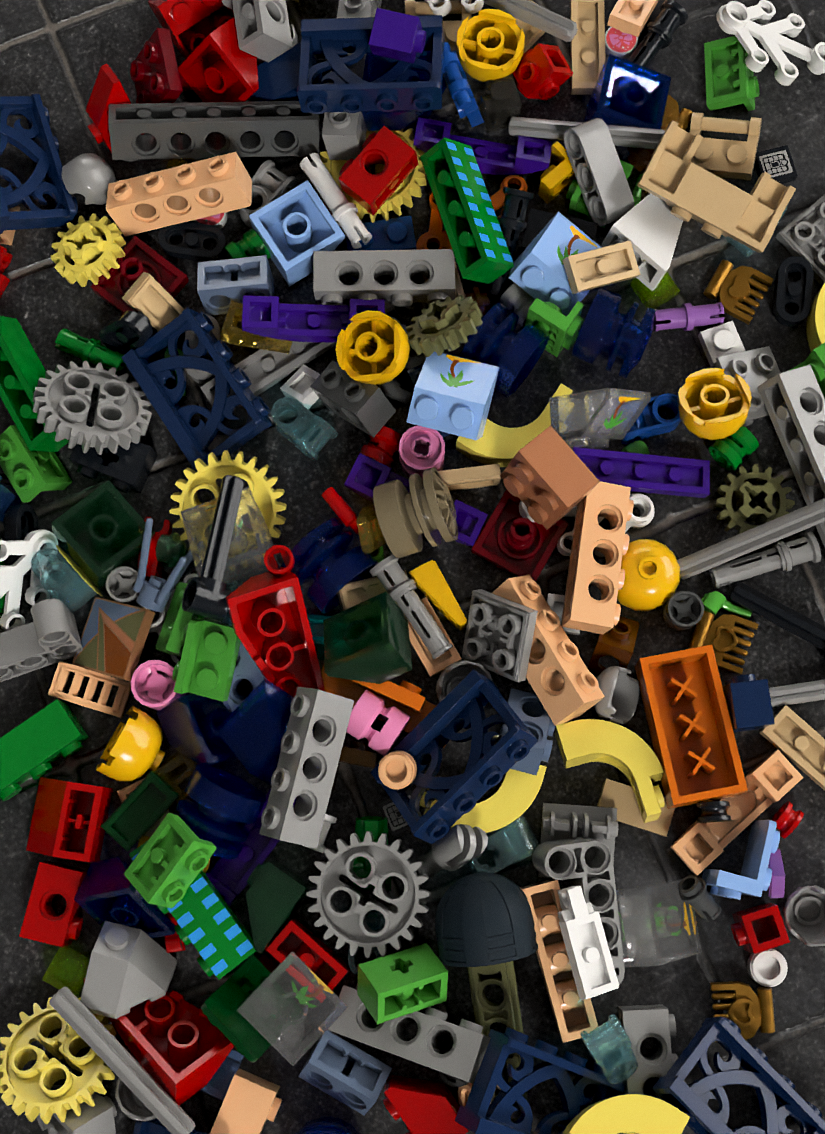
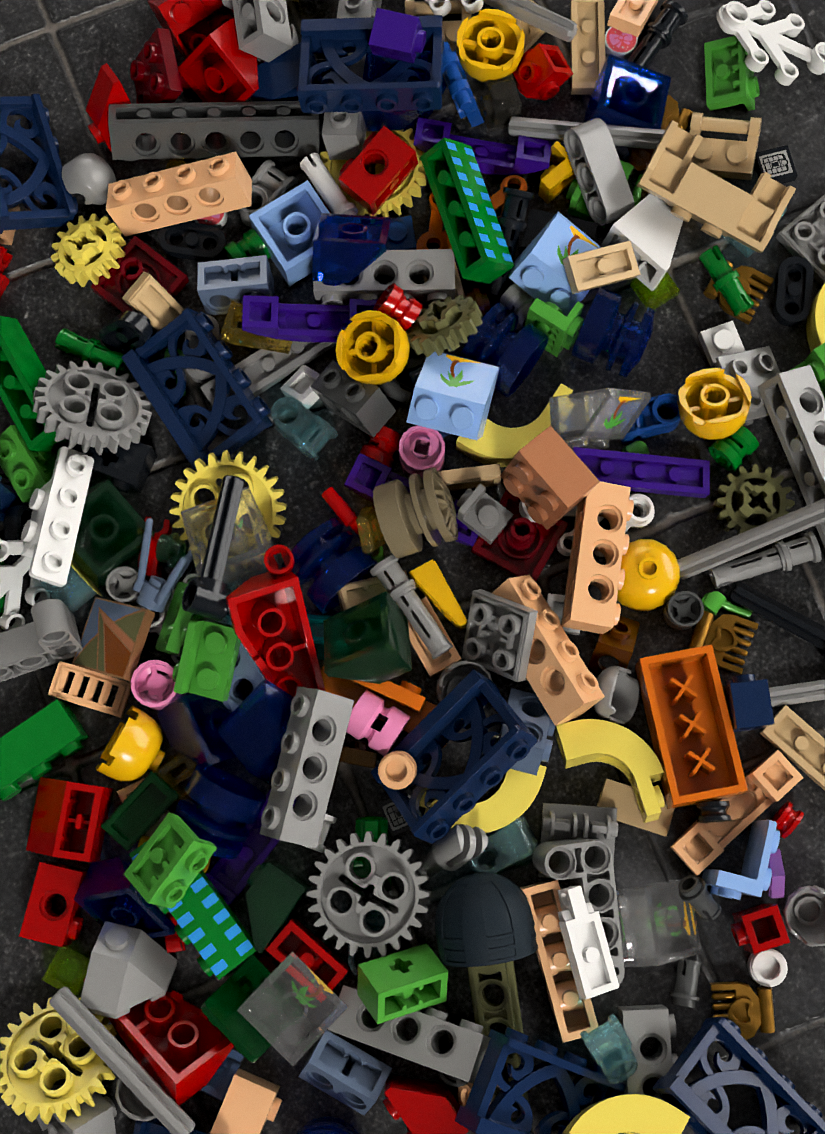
(57, 517): none -> white bracket
(347, 246): none -> clear blue slope
(394, 304): none -> red wheel
(483, 513): none -> light grey bracket
(686, 983): none -> dark grey pin
(688, 316): medium lavender pin -> none
(726, 280): none -> green pin

